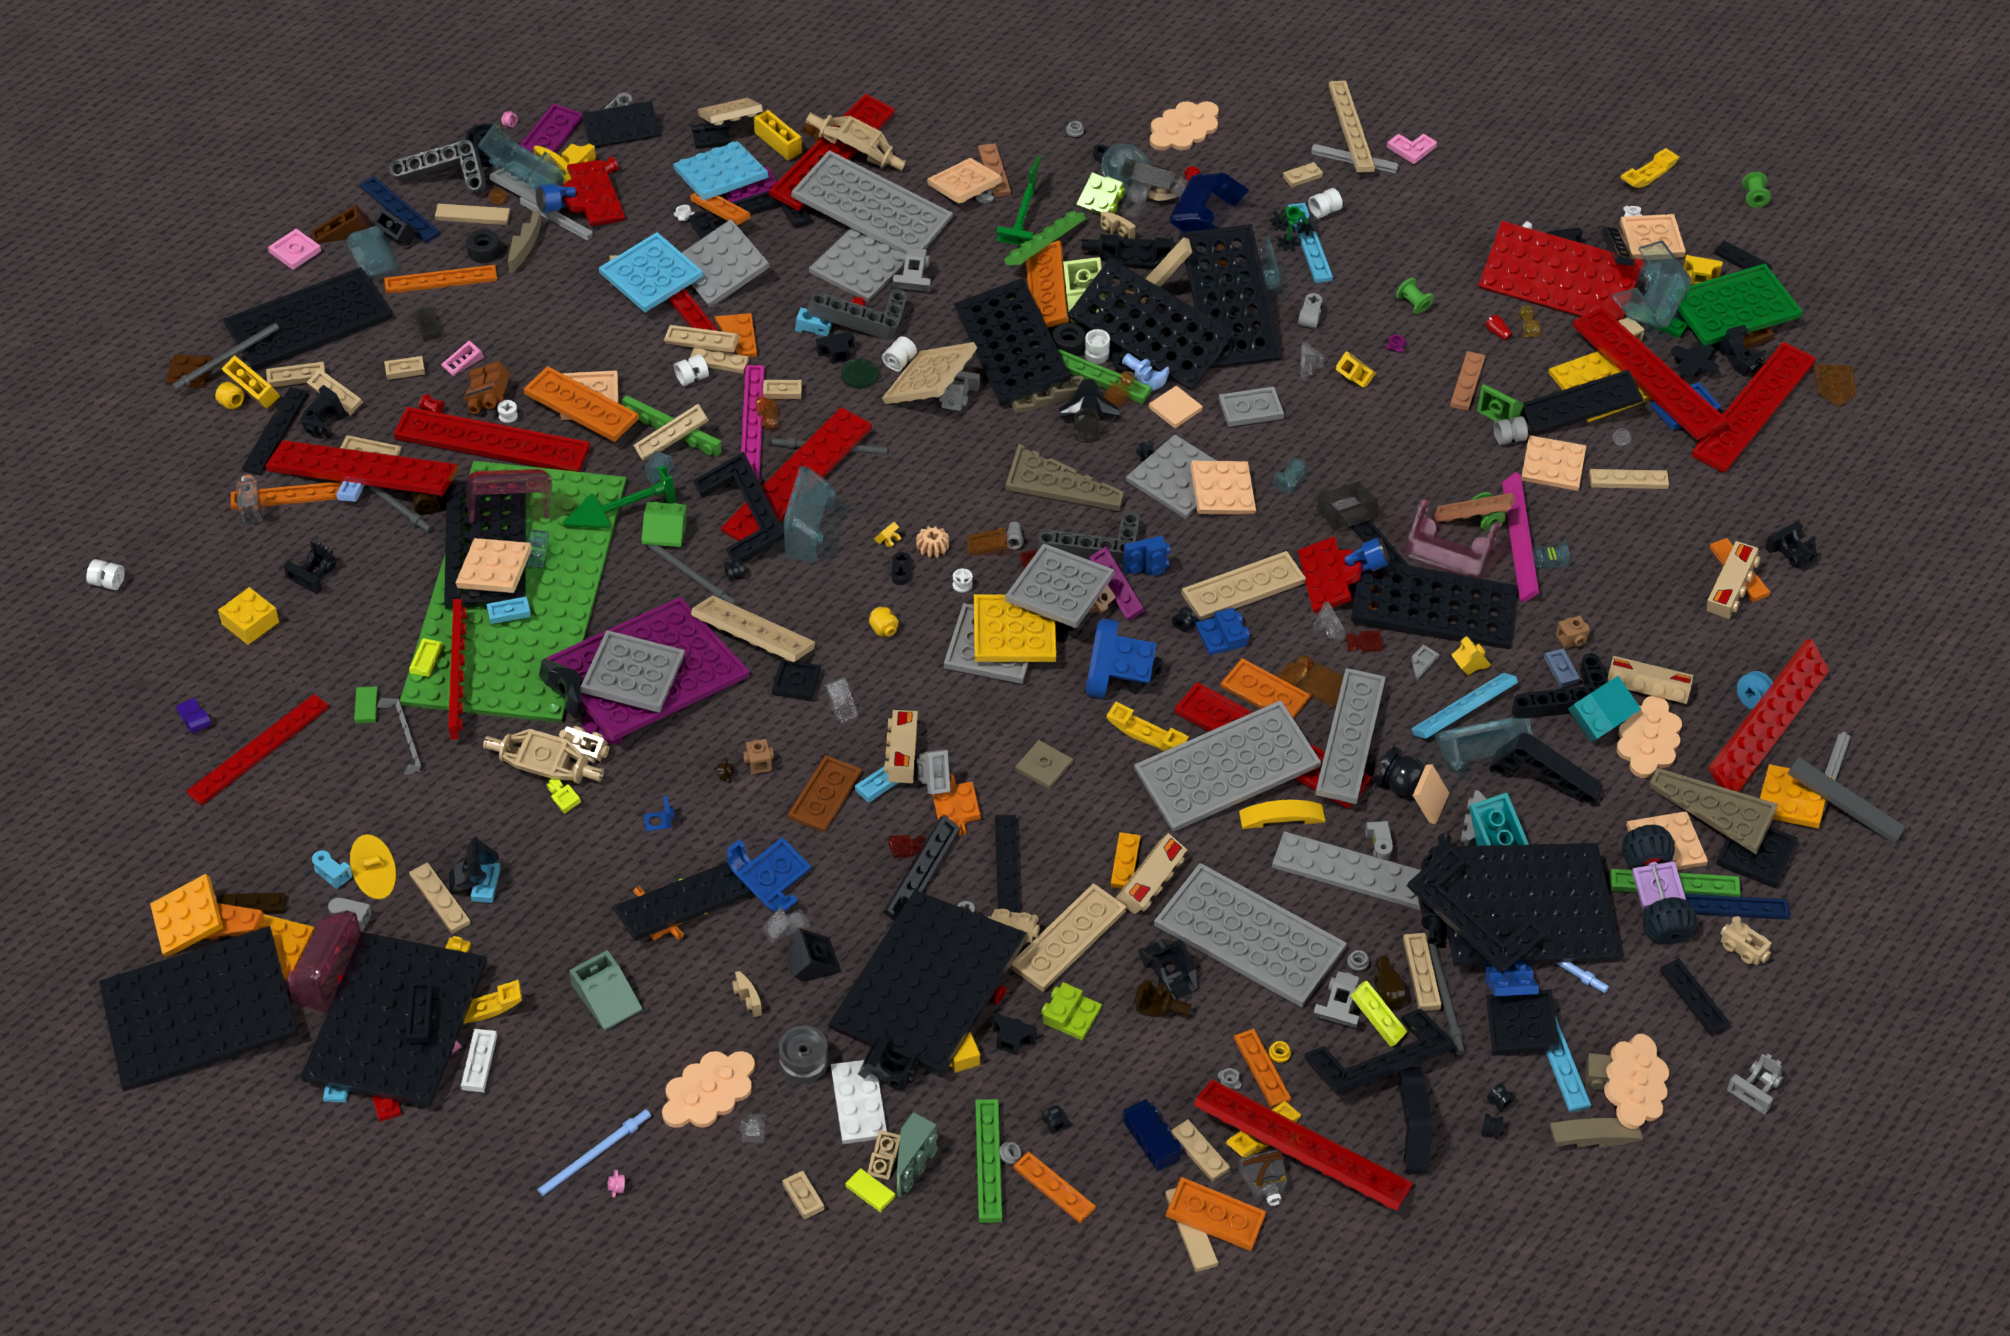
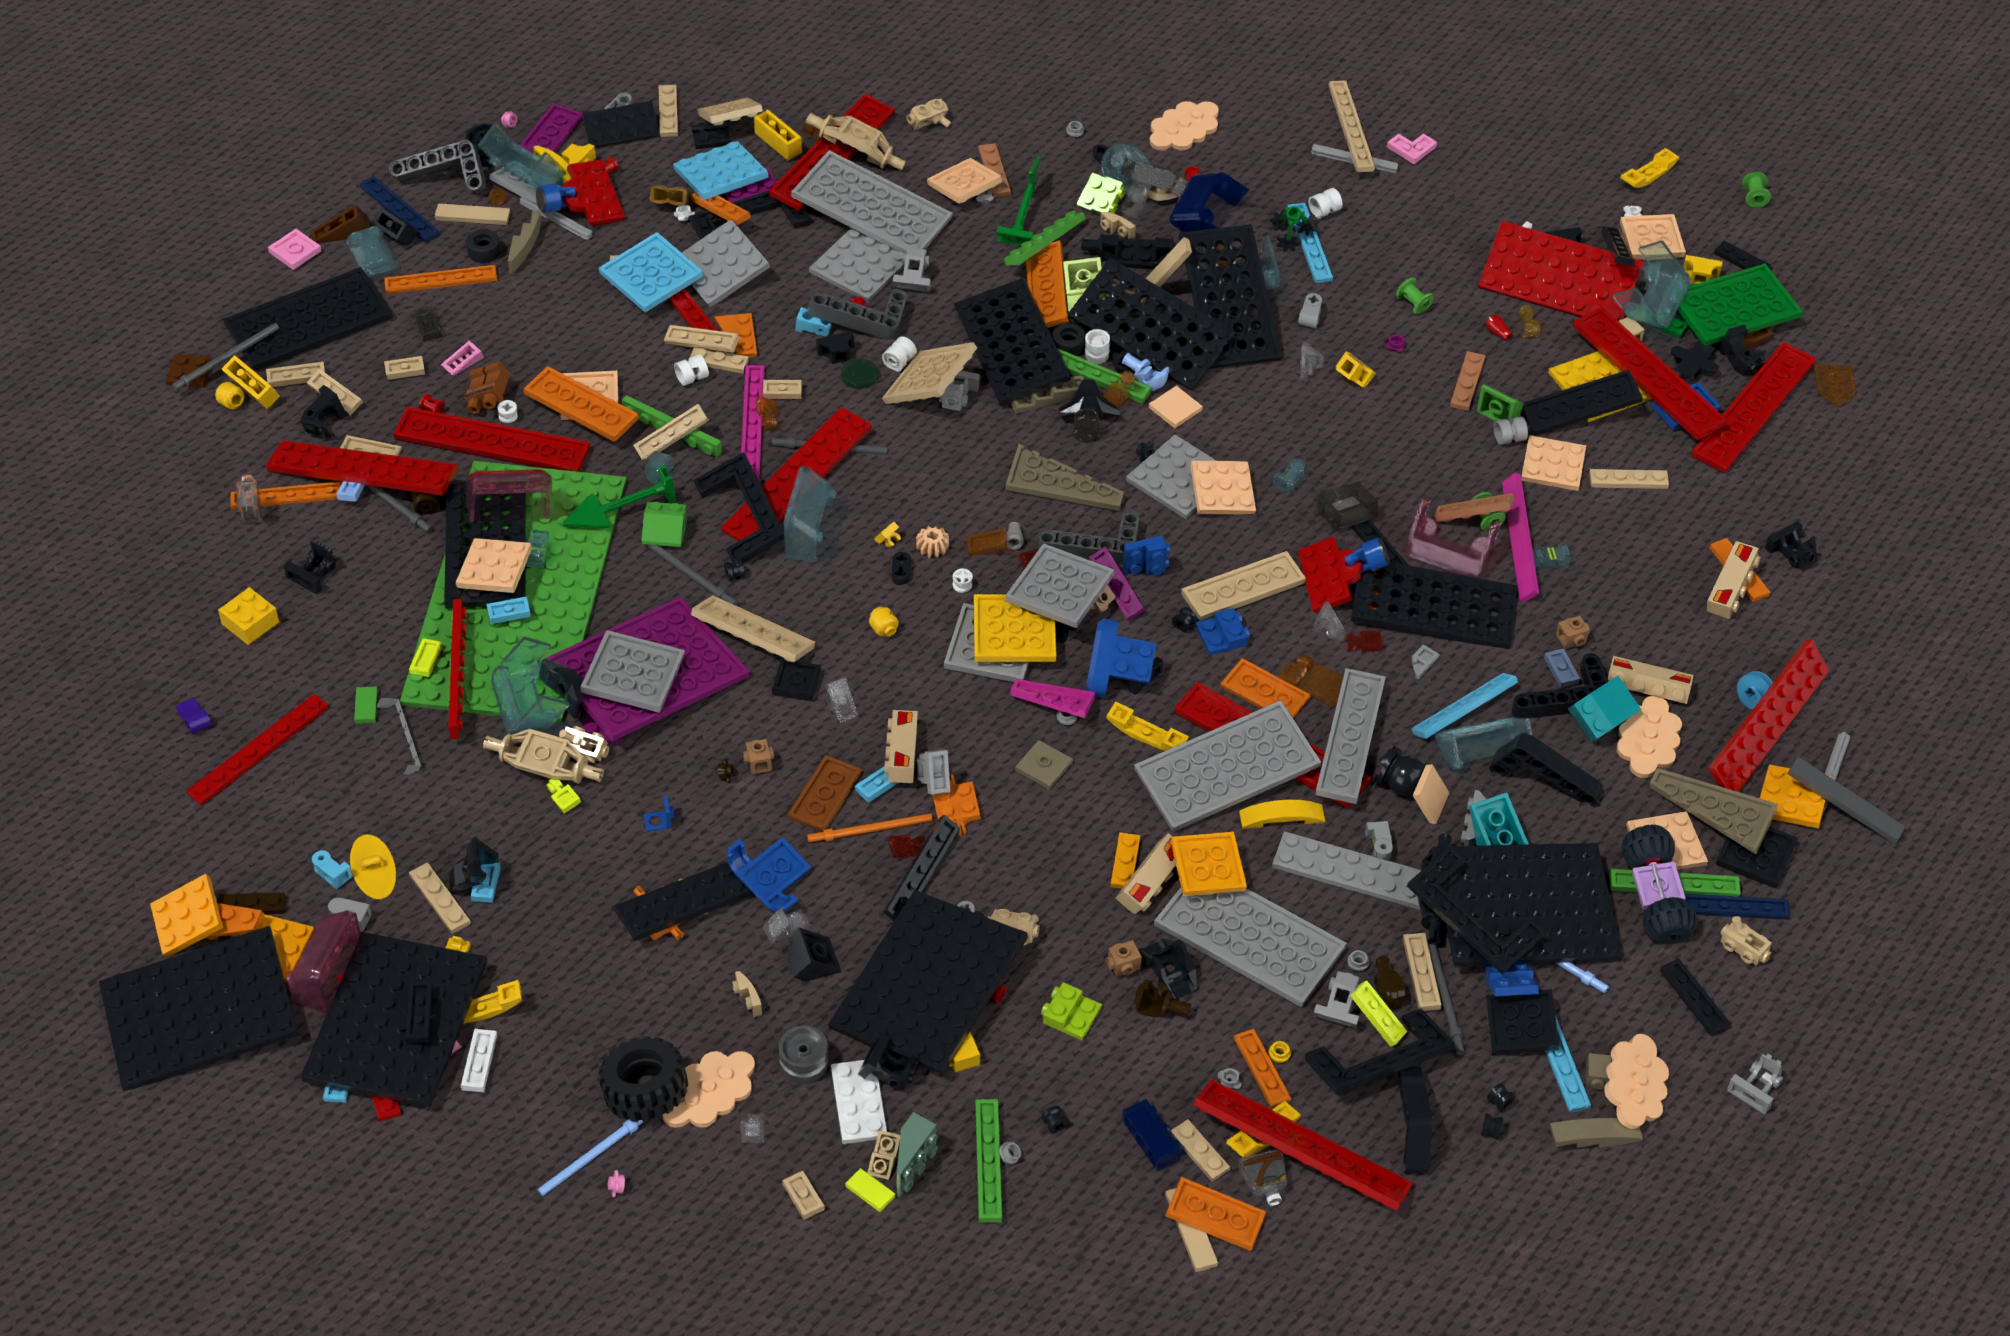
(105, 574): white wheel -> none
(275, 431): black plate -> none
(517, 692): none -> clear light blue windscreen
(604, 990): sand green slope -> none
(648, 1098): none -> black tyre
(664, 194): none -> pearl gold brick
(668, 110): none -> tan plate
(829, 834): none -> orange bar
(931, 112): none -> tan brick
(1007, 863): black plate -> none
(1013, 1033): black brick -> none
(1054, 1187): orange tile -> none
(1056, 697): none -> dark pink wing
(1066, 720): none -> light grey plate
(1068, 937): tan plate -> none
(1124, 958): none -> medium nougat brick
(1208, 864): none -> light orange plate
(1251, 406): light grey plate -> none
(1302, 174): tan plate -> none
(1470, 656): yellow brick -> none
(1621, 437): clear plate -> none

